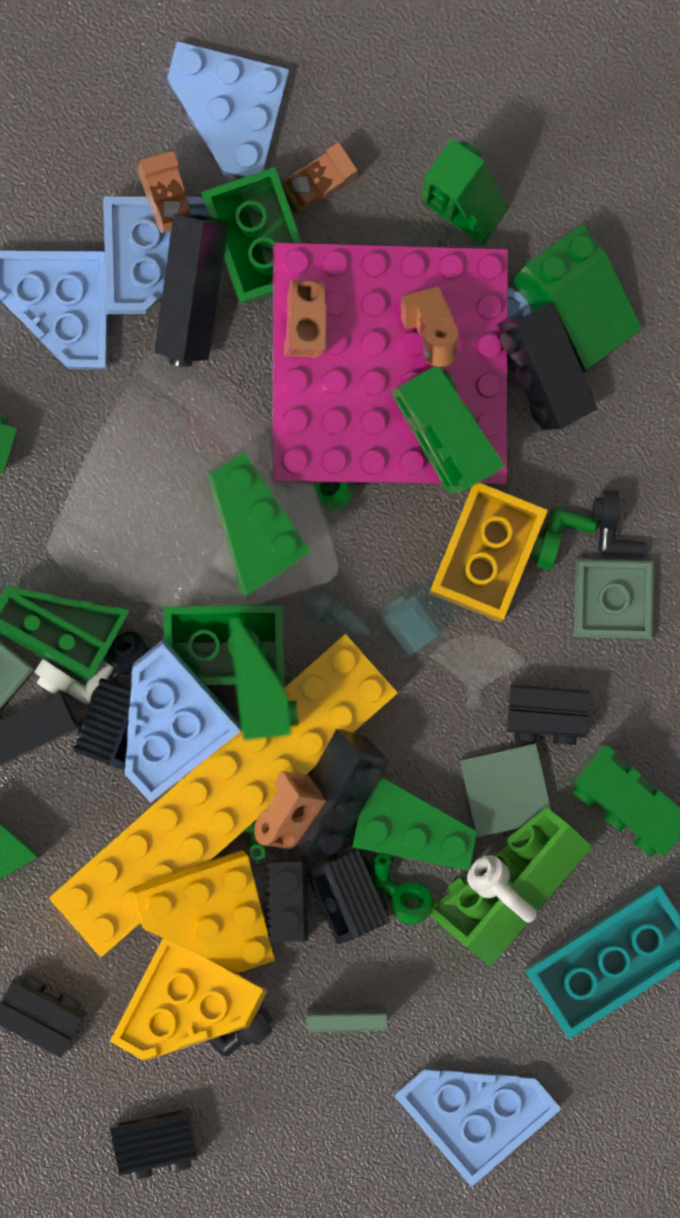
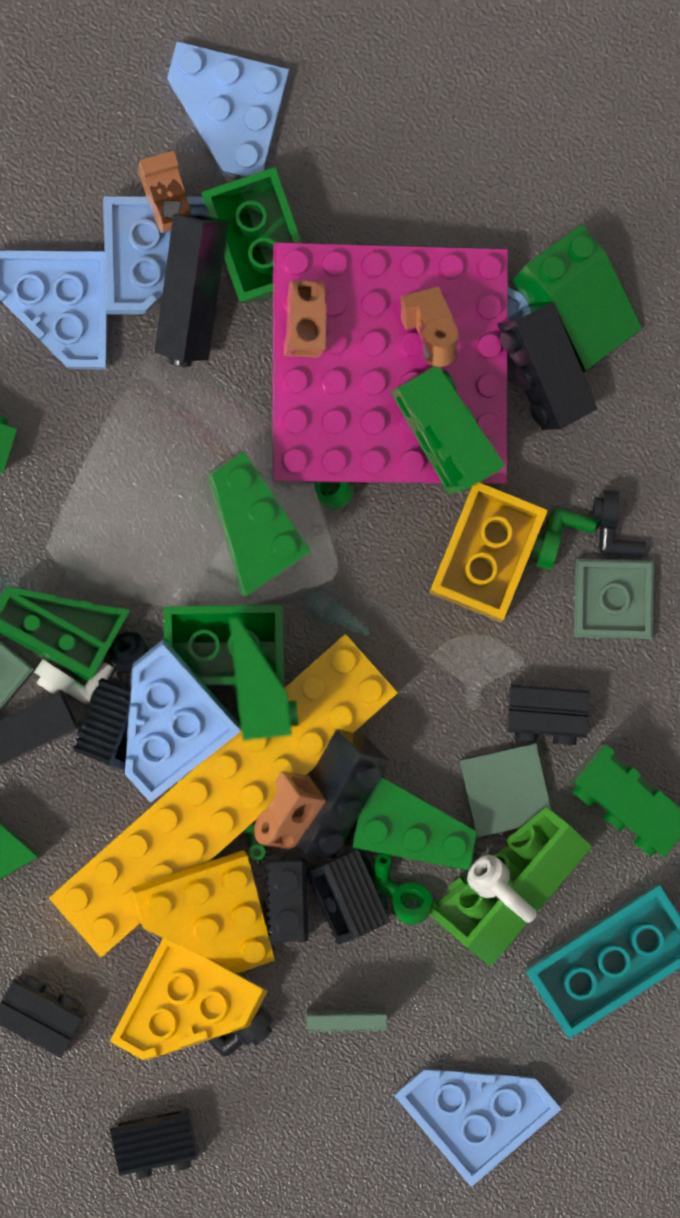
(320, 178): leg -> none
(409, 624): clear light blue brick -> none
(464, 191): green wedge -> none

